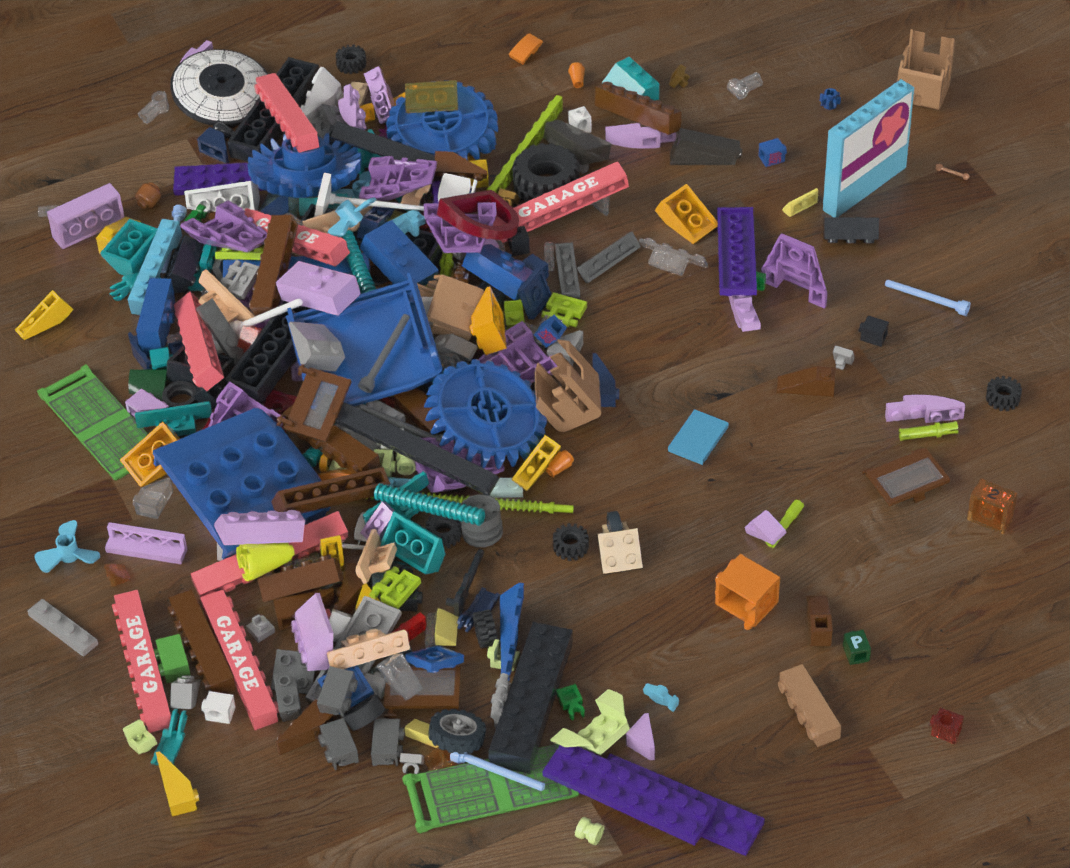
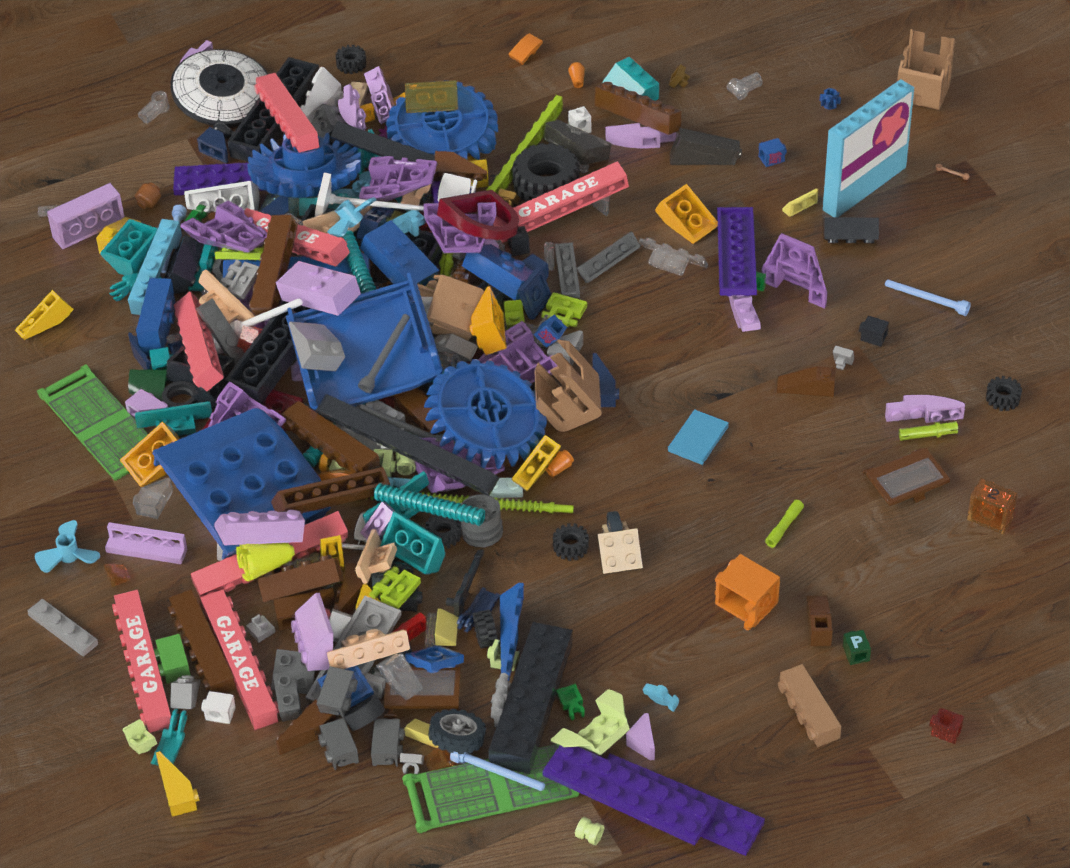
(316, 404): reddish brown piece -> none
(765, 528): lavender slope -> none

